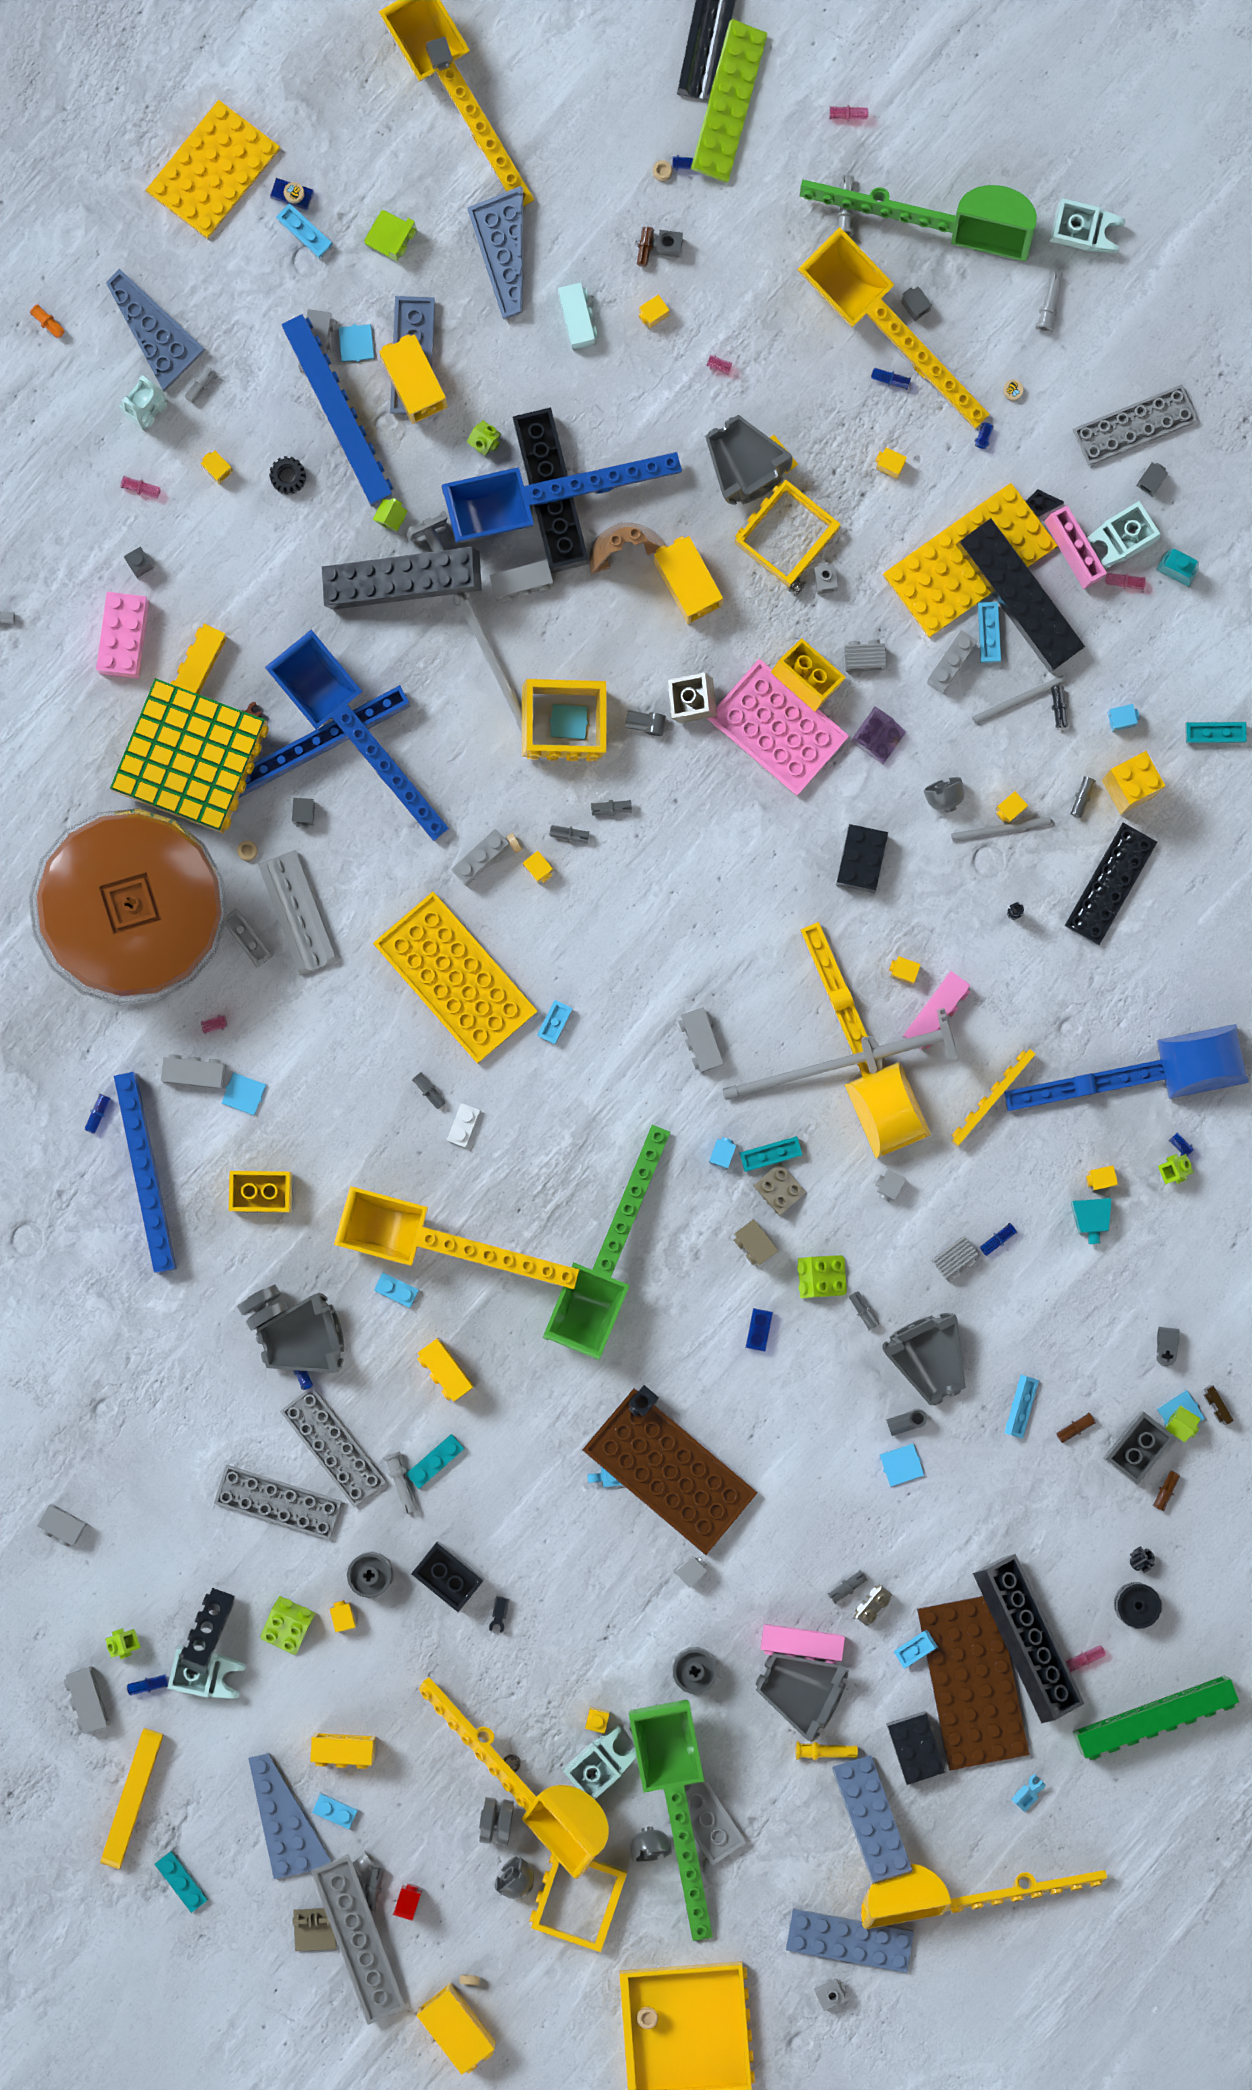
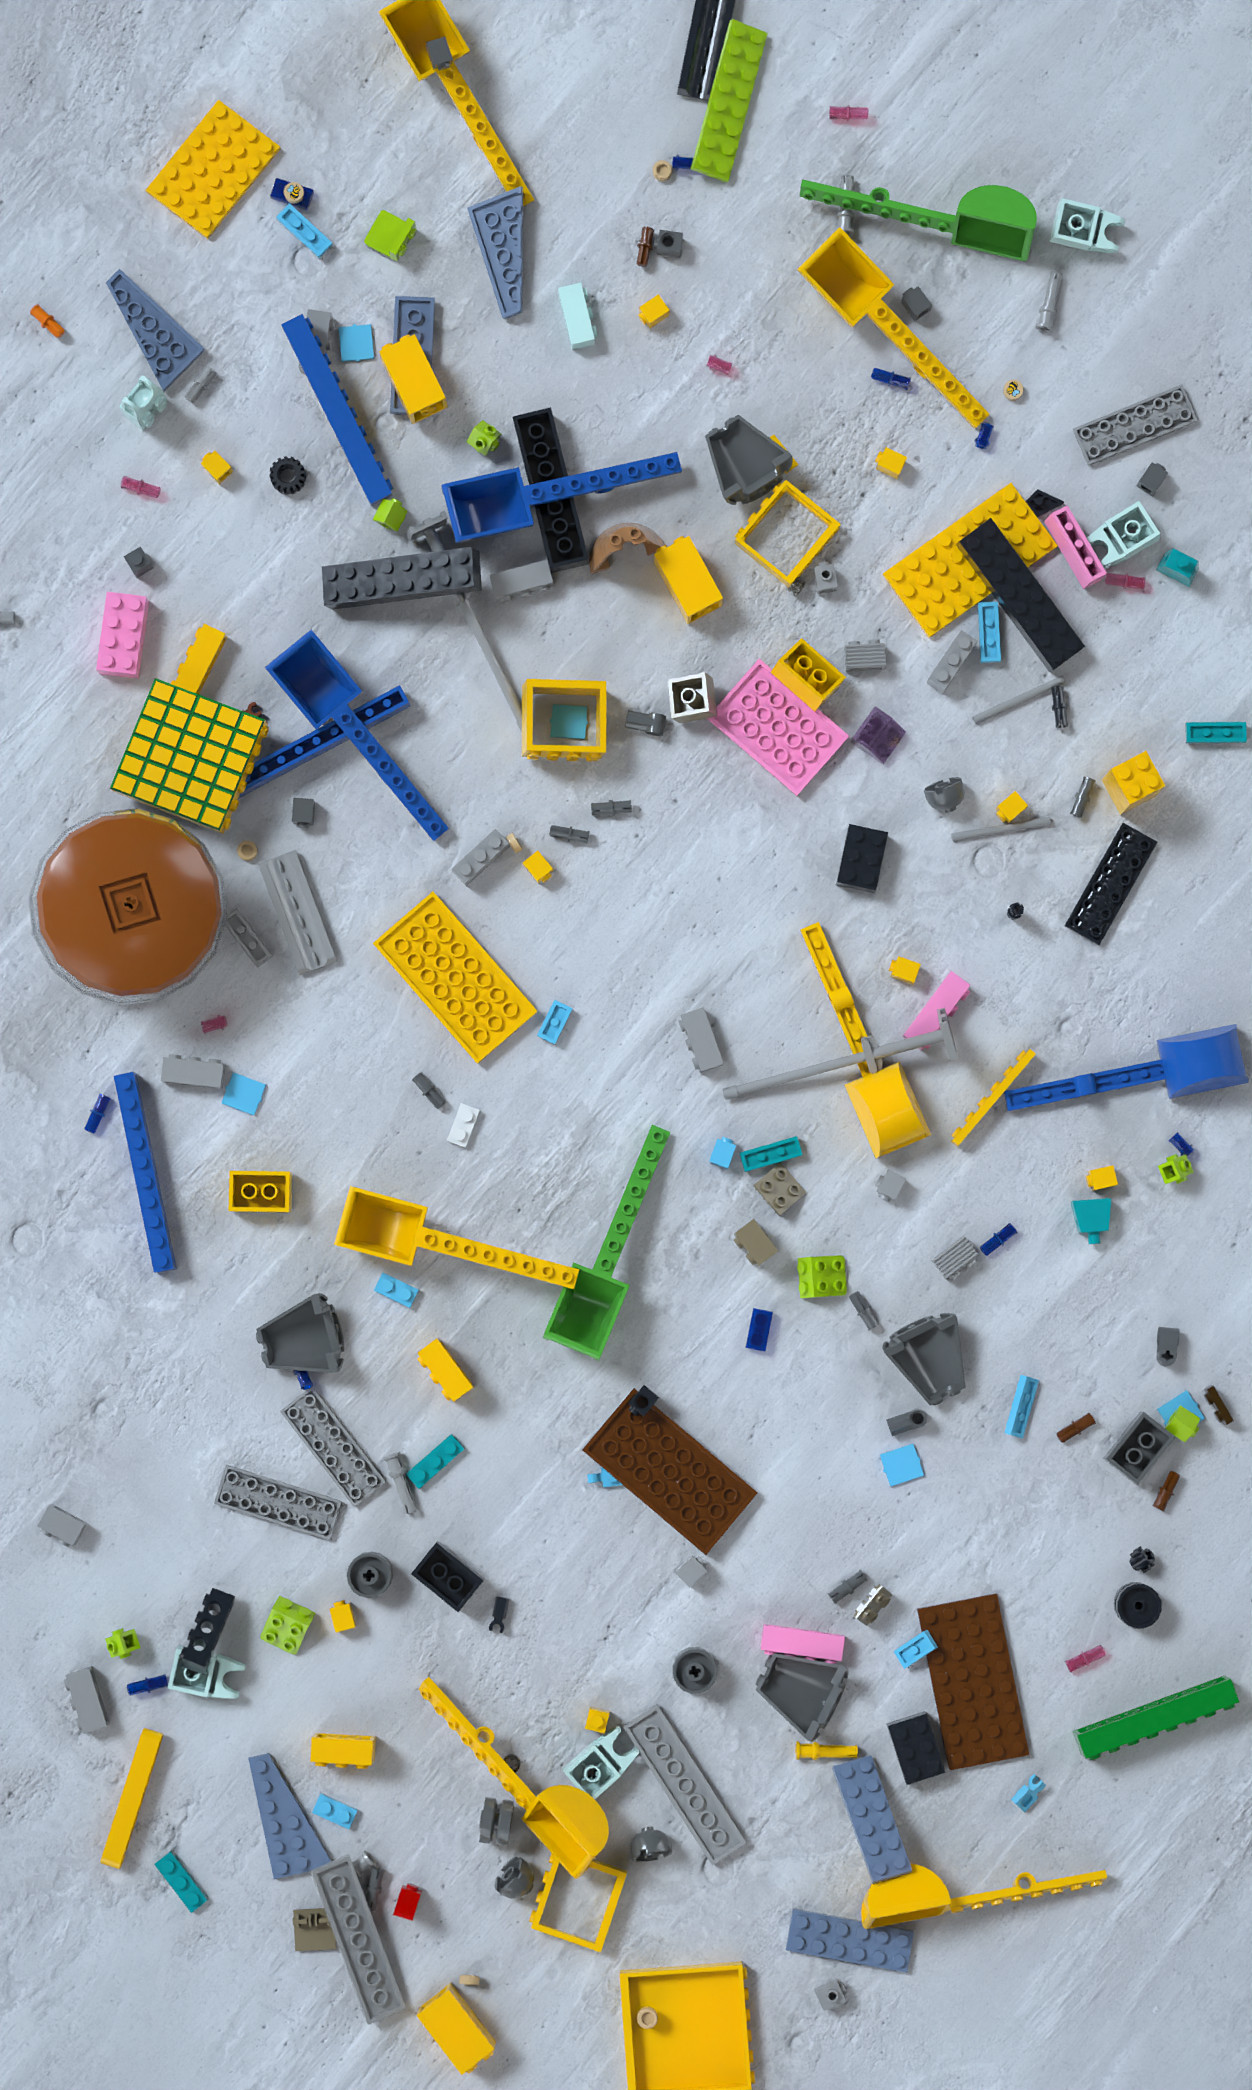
(261, 1304): dark grey wheel -> none
(668, 1761): bright green plate -> none
(1028, 1638): black brick -> none
(1123, 717): medium azure brick -> none

